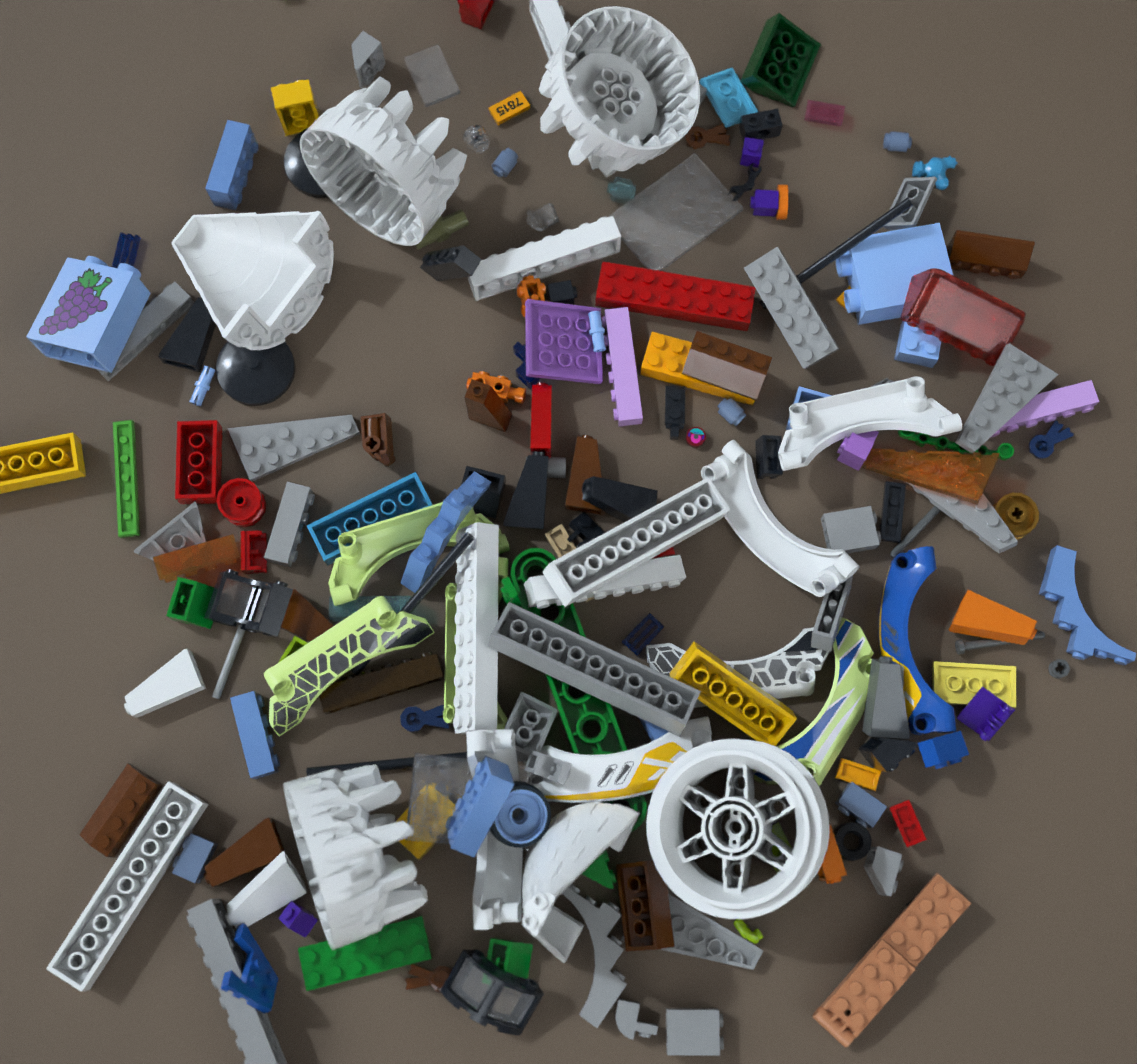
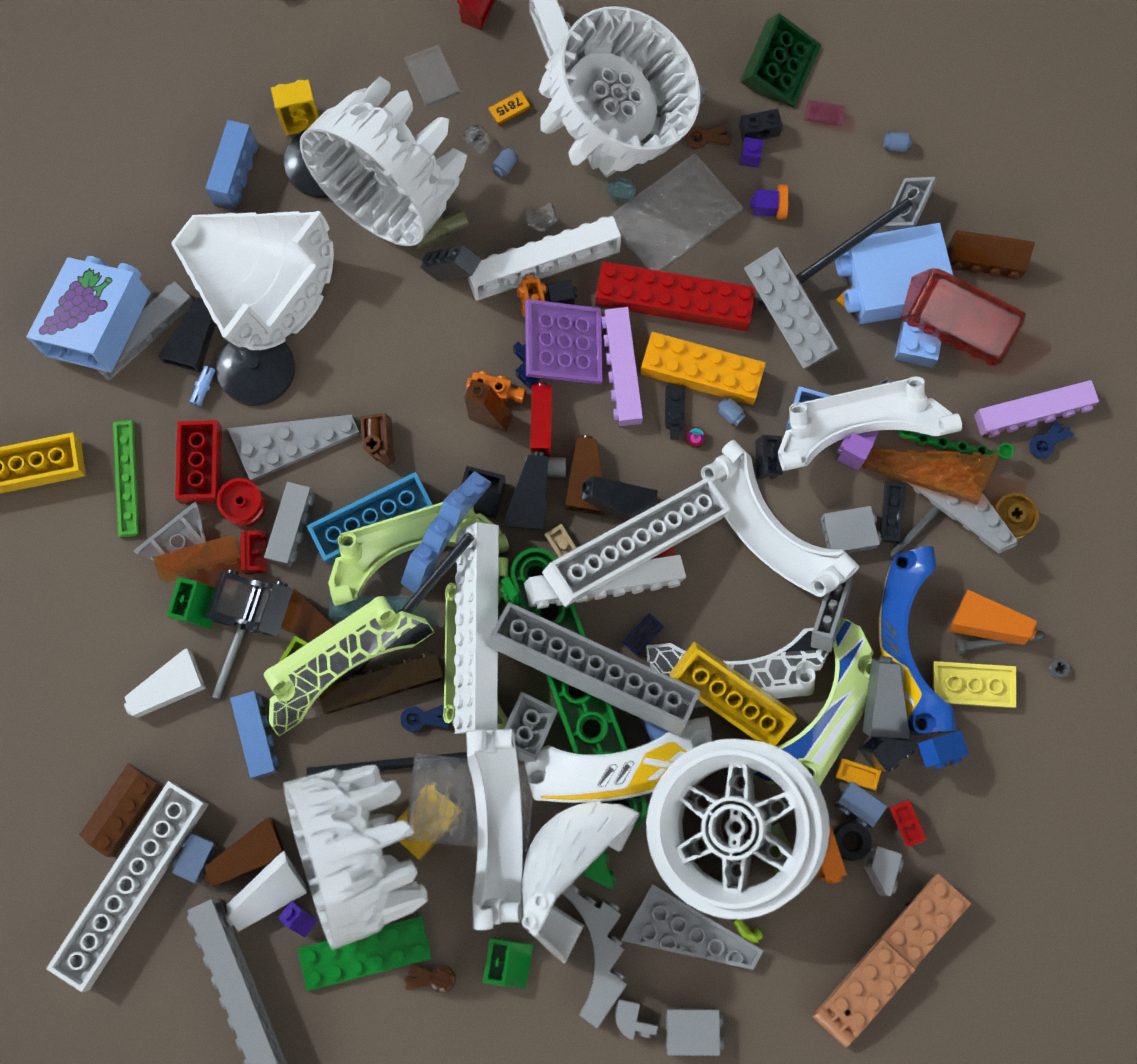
(122, 237): clear blue tile -> none
(258, 977): blue wing -> none
(367, 58): light grey slope -> none
(479, 806): medium blue brick -> none
(491, 993): window -> none
(531, 822): light blue wheel -> none
(548, 767): light grey brick -> none
(584, 528): black hinge -> none
(597, 331): light blue pin -> none
(644, 907): reddish brown slope -> none
(726, 365): slope -> none
(728, 96): medium azure tile -> none
(748, 186): black piece -> none
(935, 168): dark azure animal -> none
(985, 714): dark purple hinge -> none
(1007, 390): light grey wing -> none
(1070, 614): medium blue arch -> none

